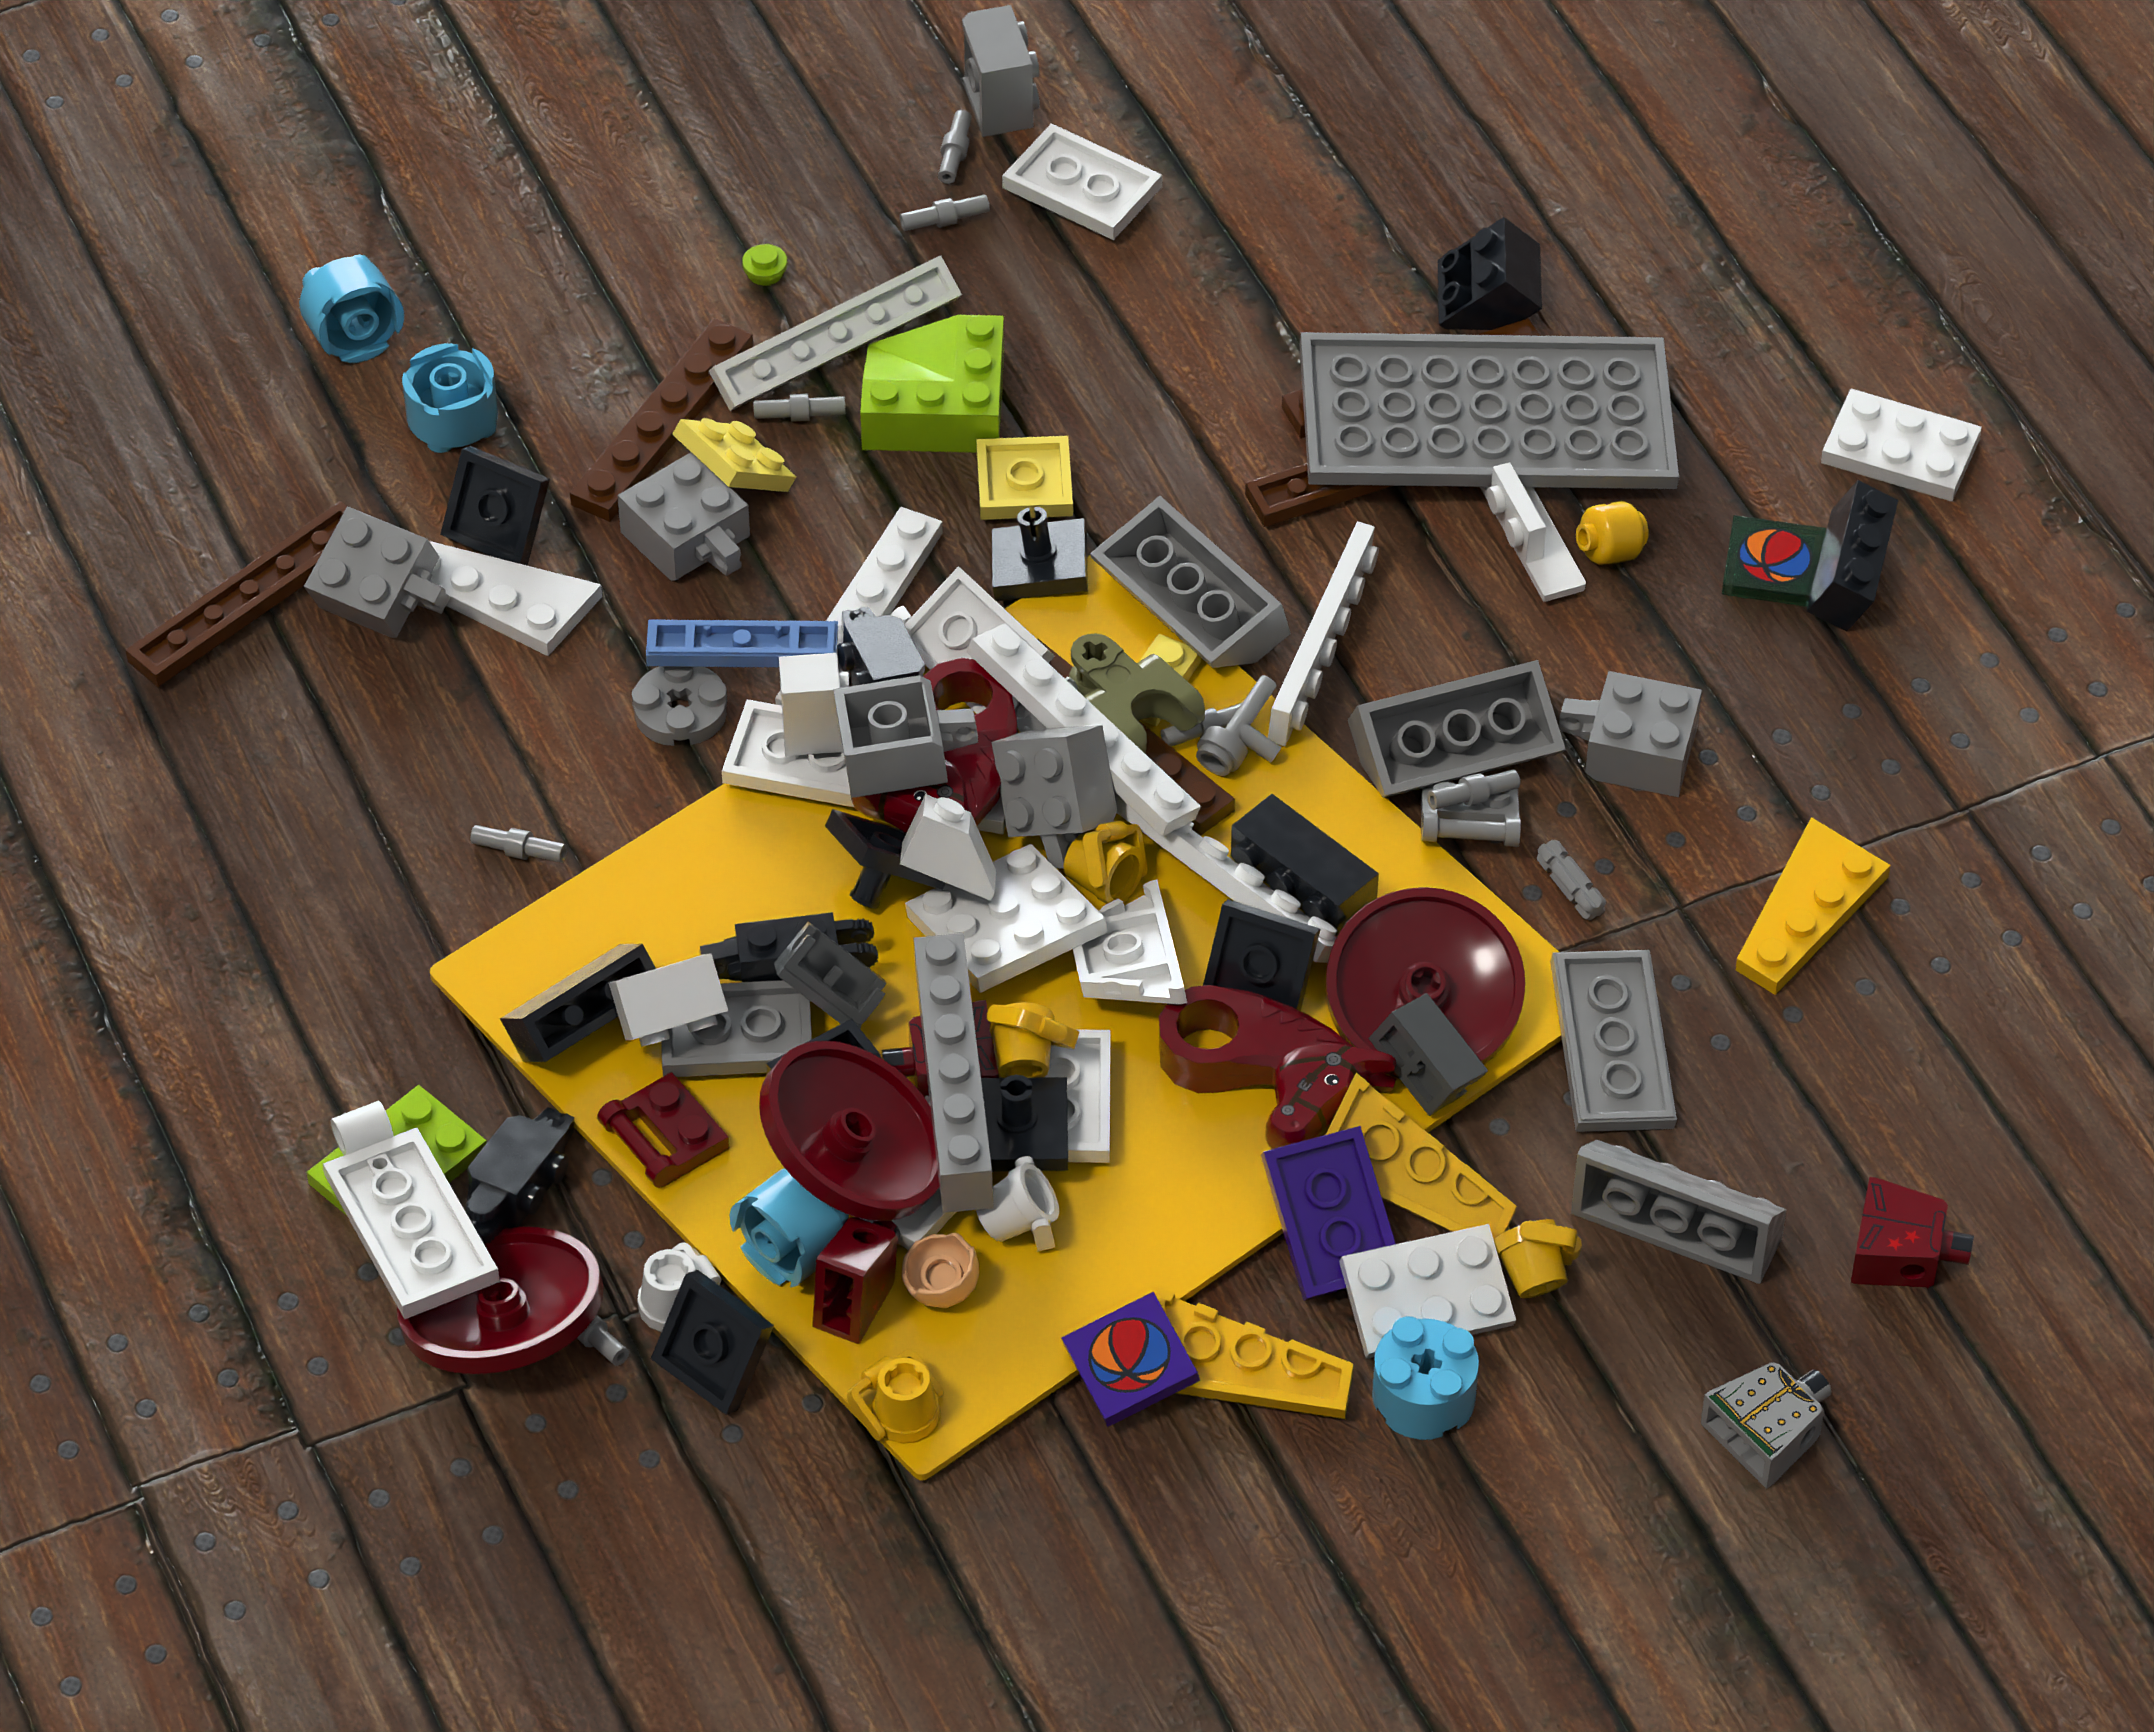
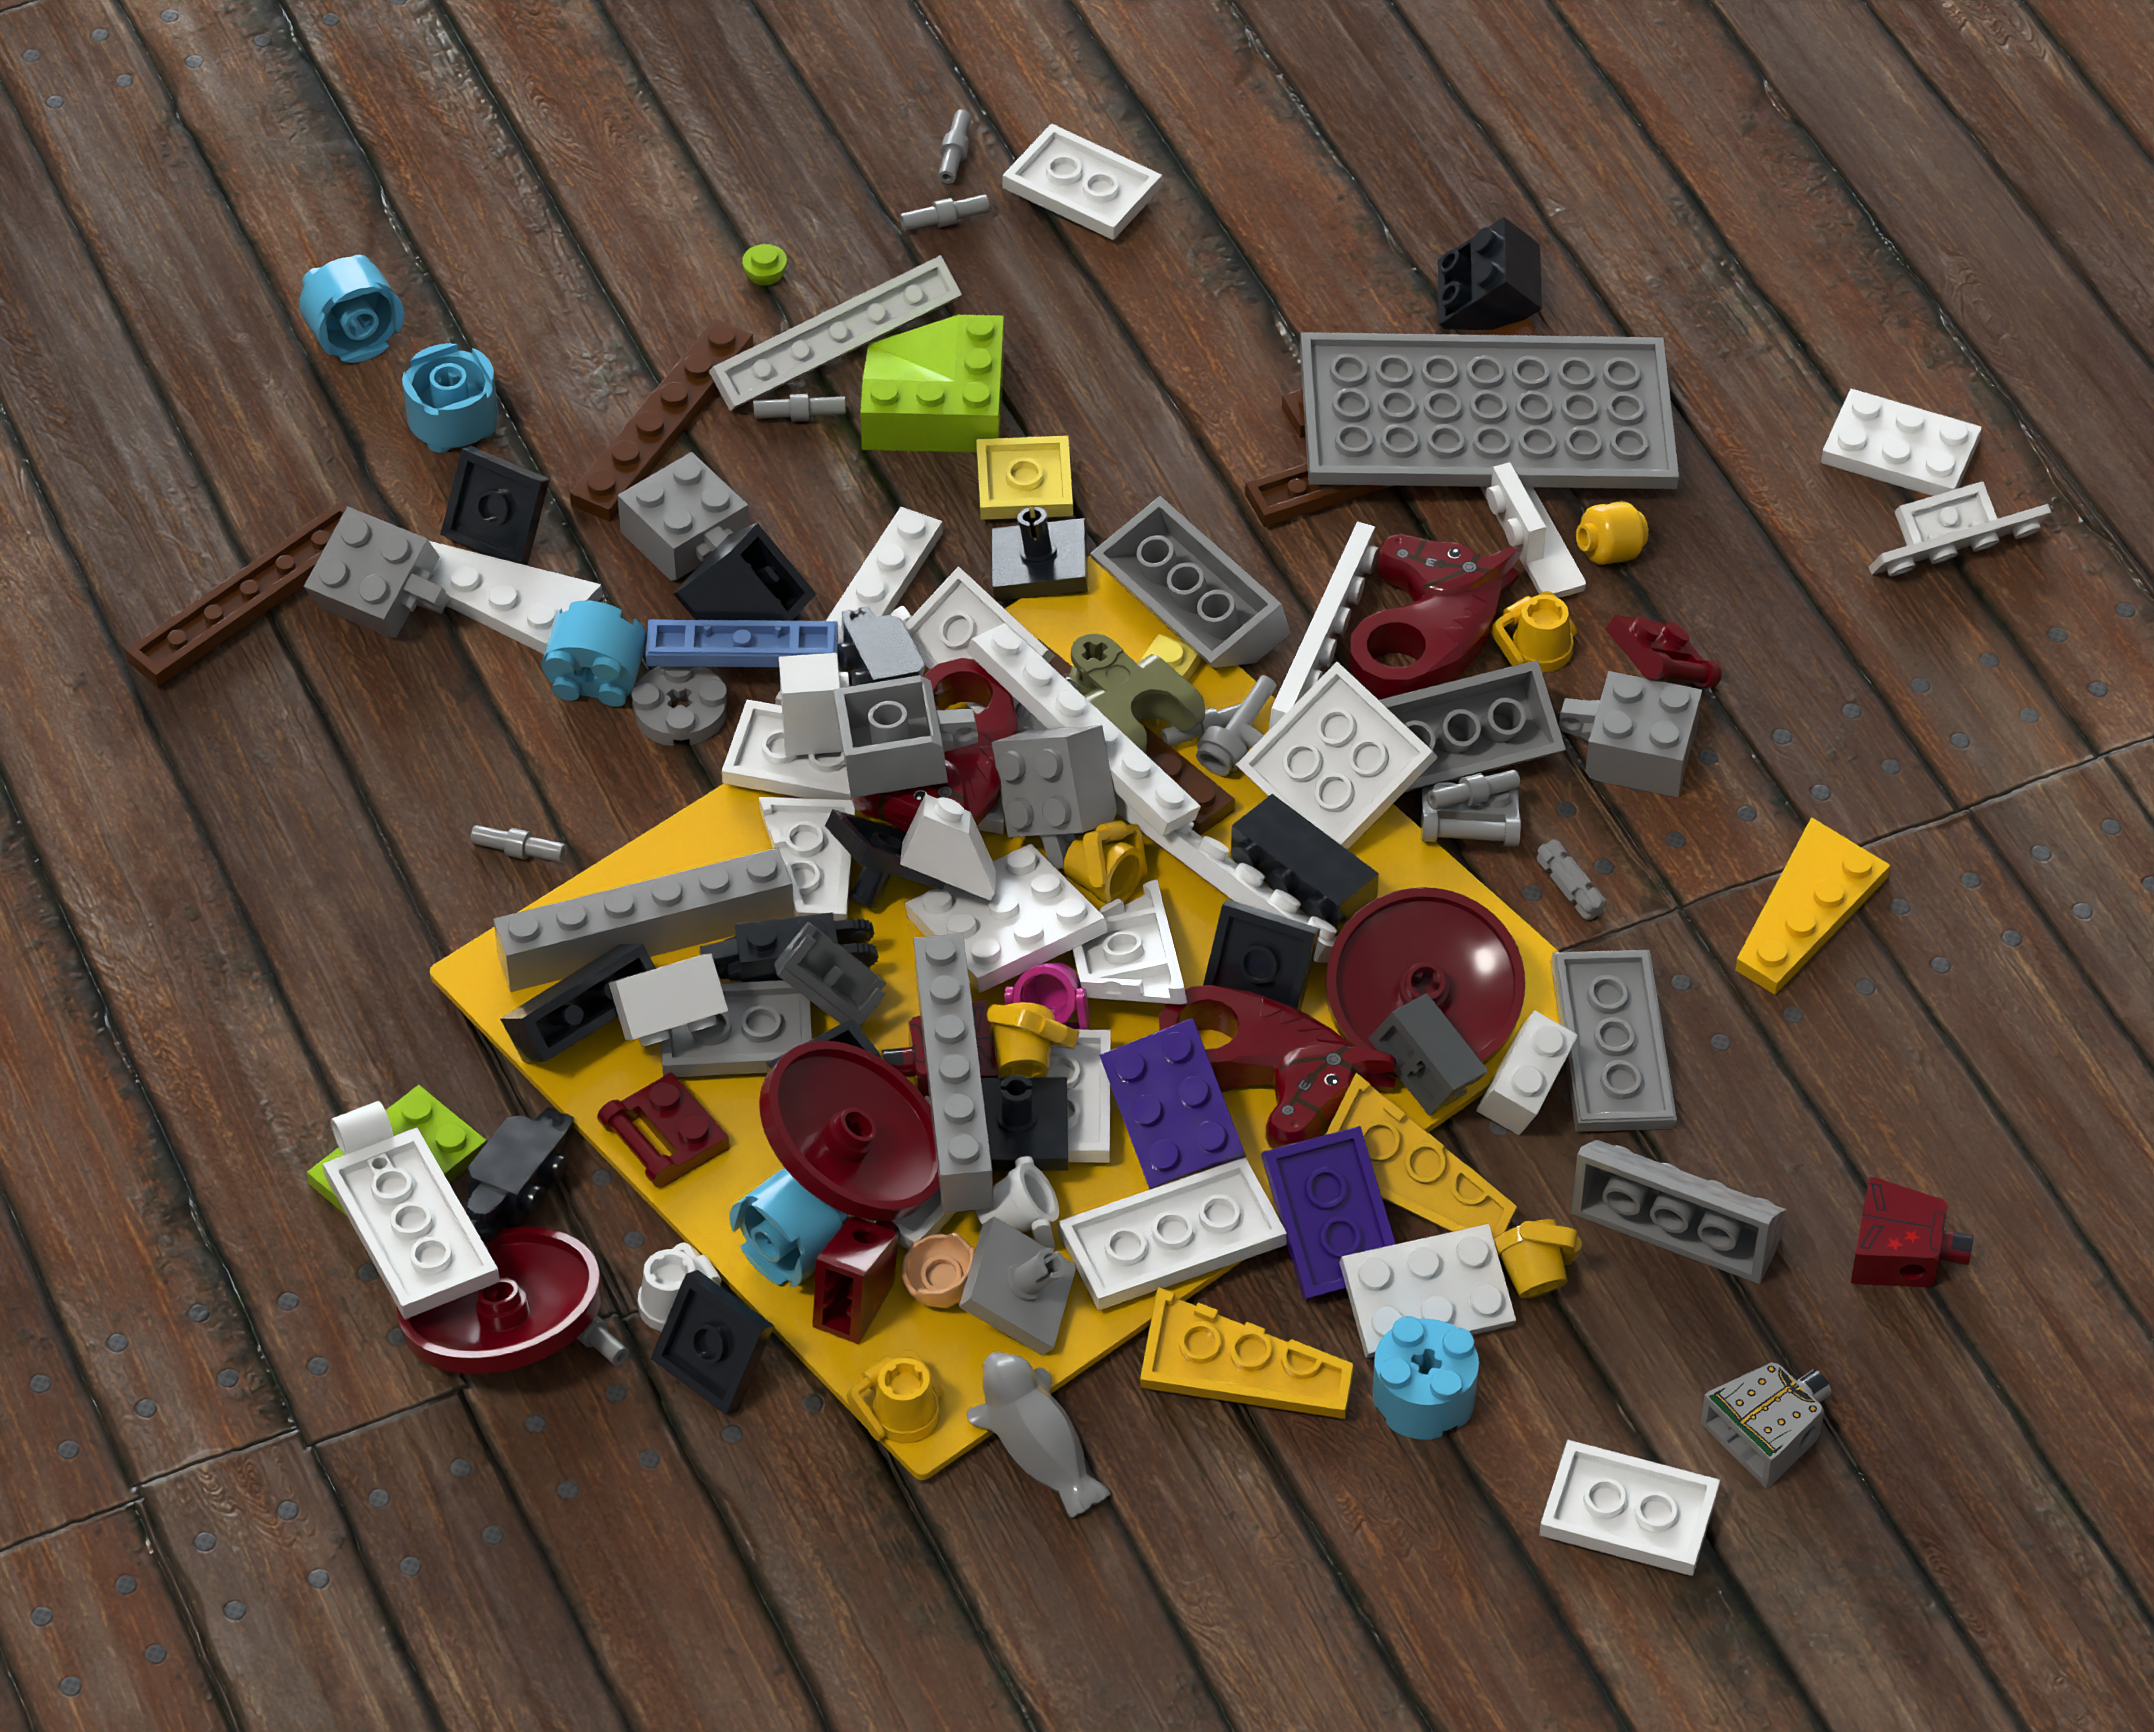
(593, 653): none -> medium azure brick
(657, 912): none -> light grey brick
(735, 454): light yellow plate -> none
(745, 581): none -> black slope
(812, 855): none -> white wing
(999, 71): light grey hinge -> none
(1018, 1286): none -> light grey tile
(1035, 1430): none -> light grey animal
(1056, 988): none -> dark pink piece
(1130, 1359): tile -> none
(1172, 1104): none -> dark purple plate
(1172, 1233): none -> white plate
(1338, 757): none -> white plate
(1447, 624): none -> dark red animal
(1527, 1073): none -> white brick
(1542, 632): none -> yellow piece
(1629, 1507): none -> white plate
(1662, 651): none -> dark red plate
(1772, 560): tile -> none
(1852, 555): black brick -> none
(1950, 522): none -> white bracket

